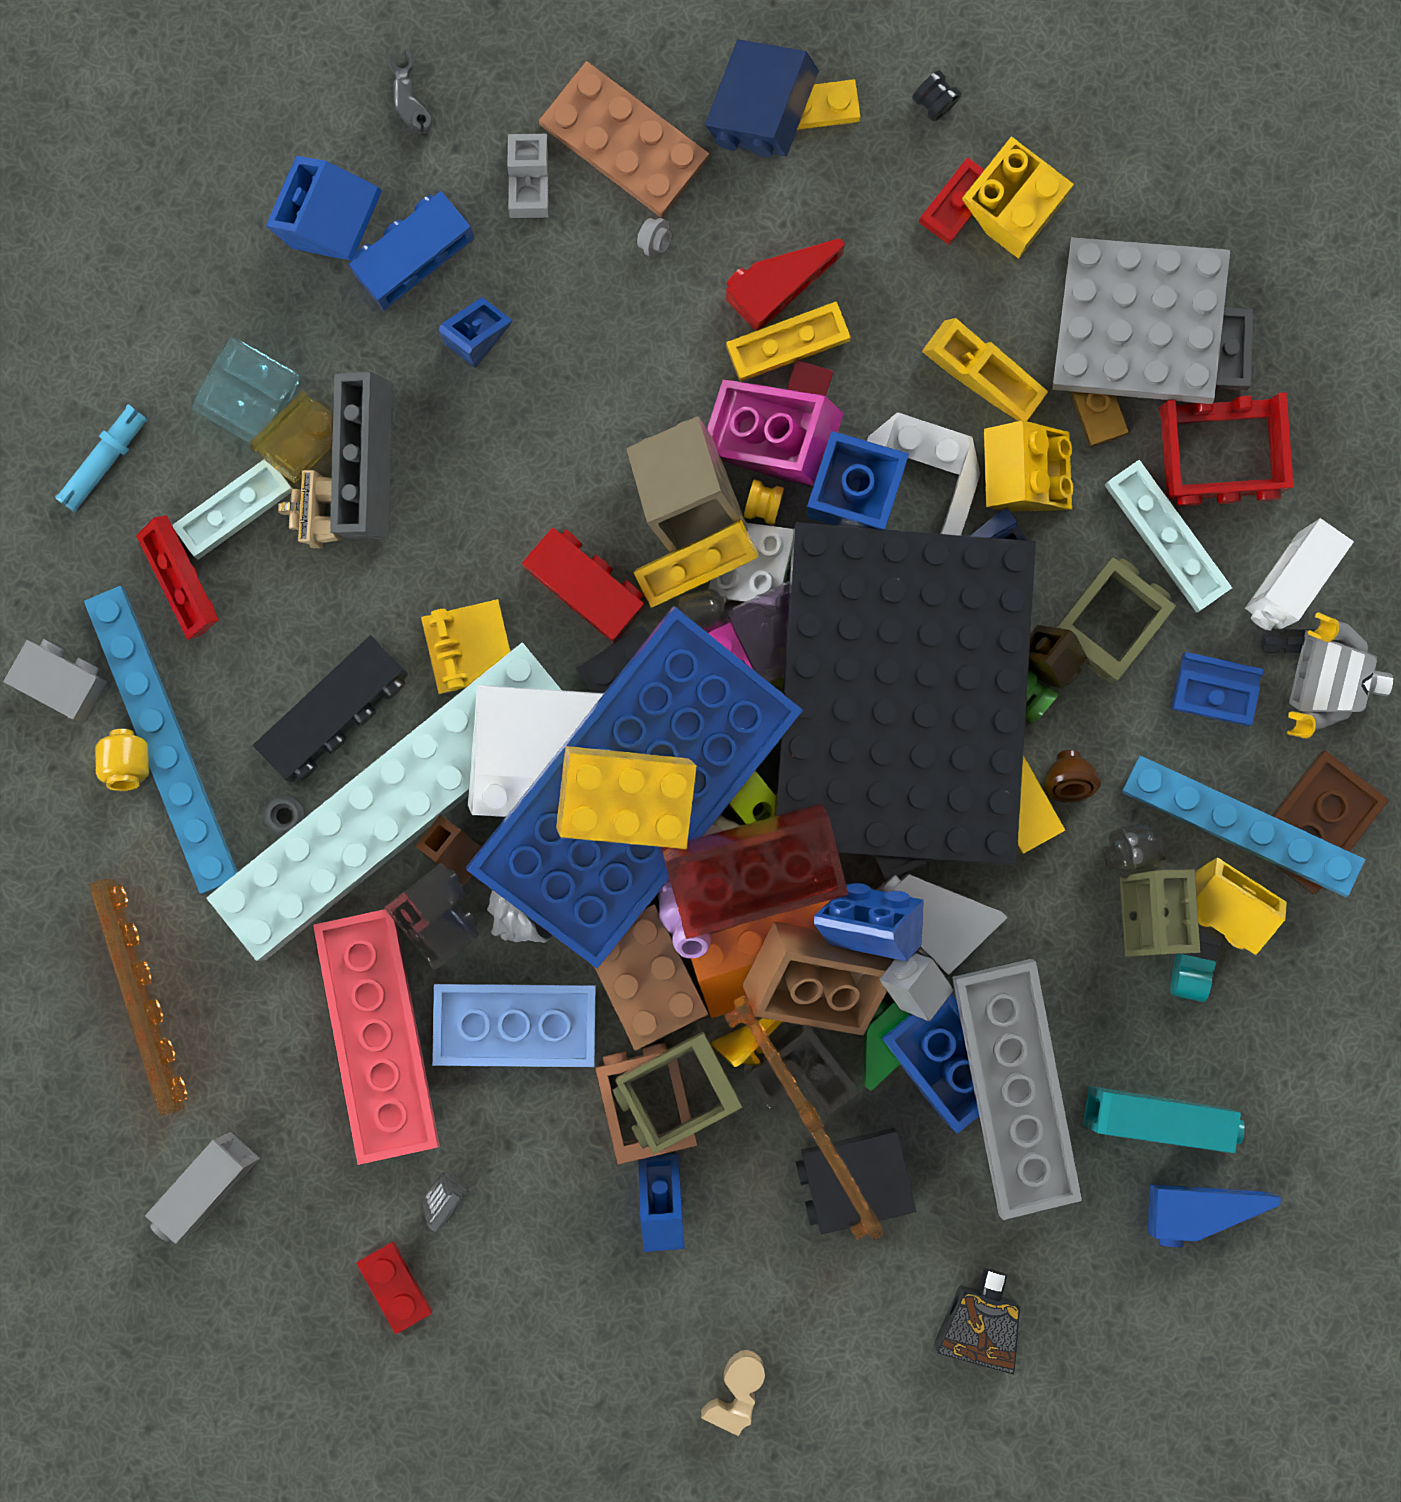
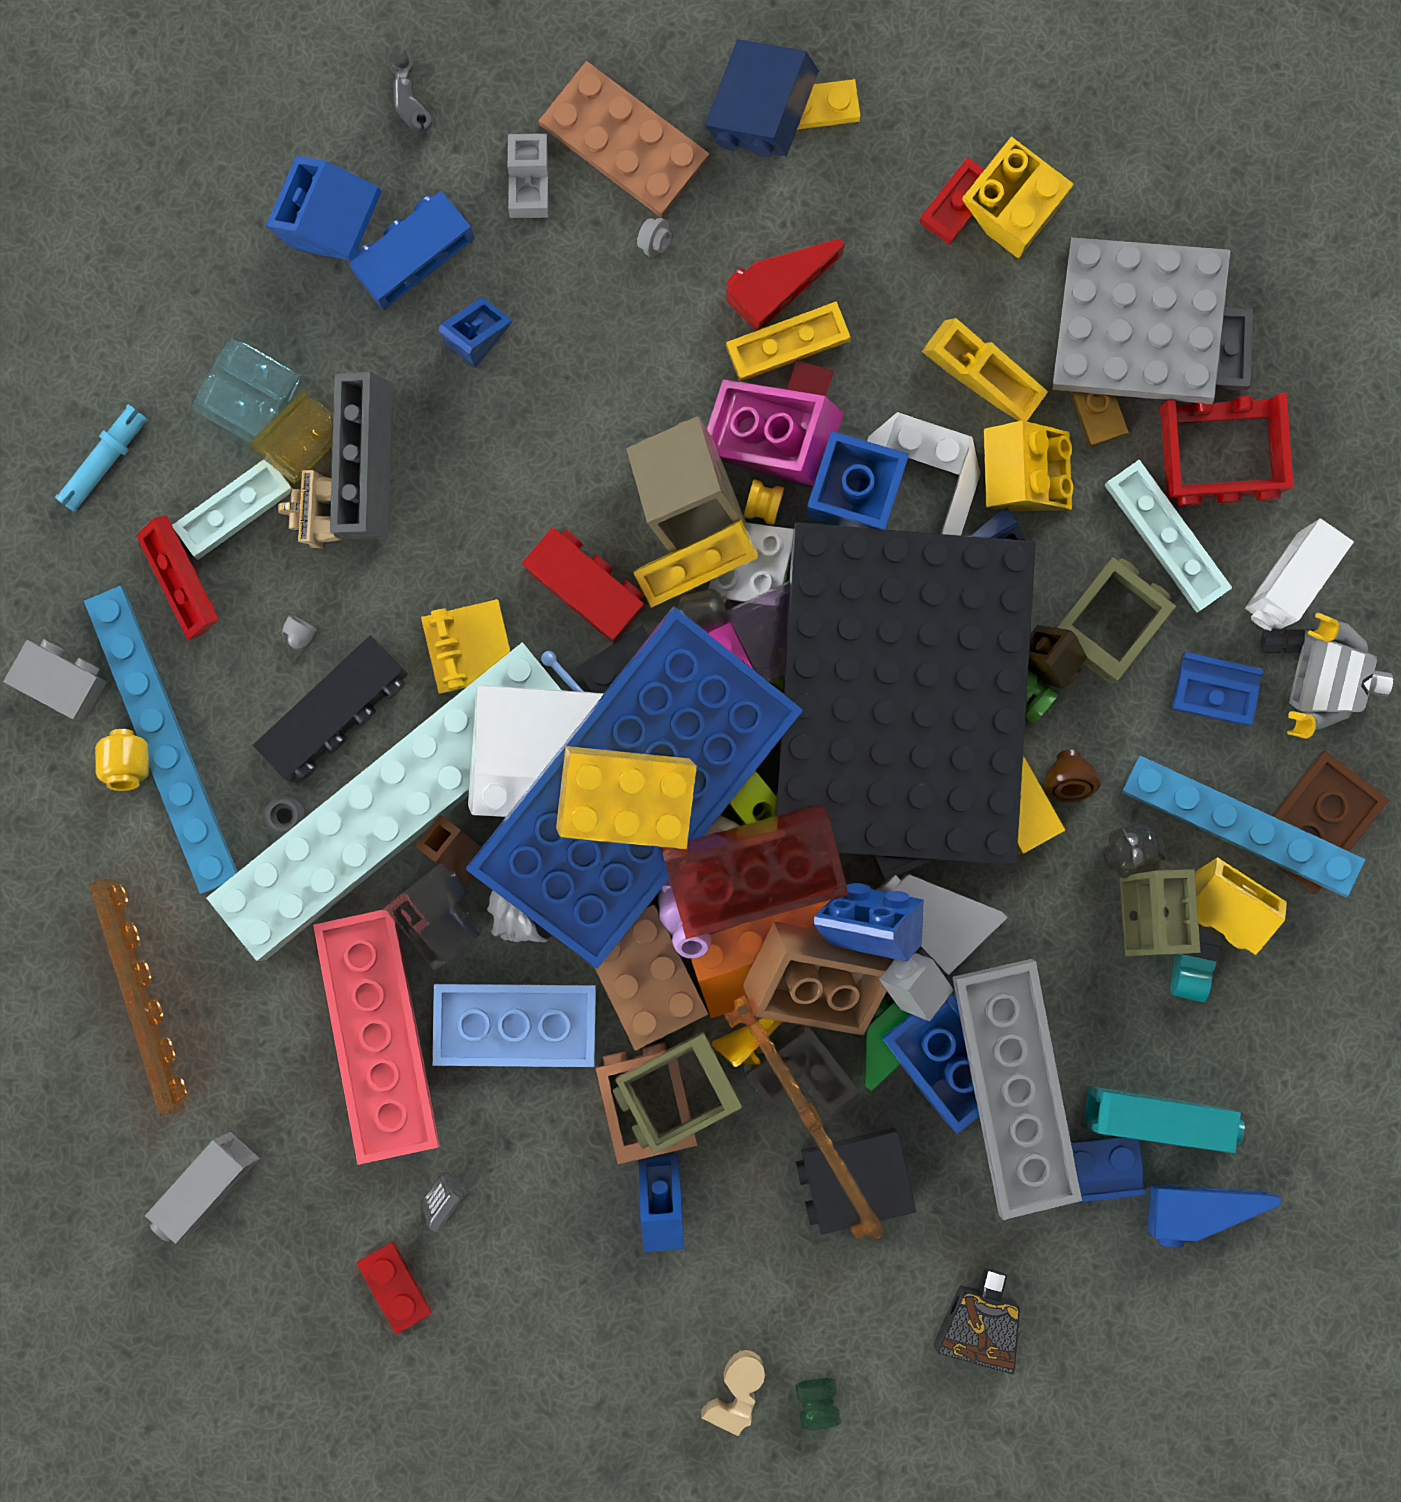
(297, 632): none -> light grey hinge
(549, 659): none -> light blue hinge
(818, 1403): none -> clear green wheel
(936, 95): black wheel -> none
(1108, 1168): none -> blue plate

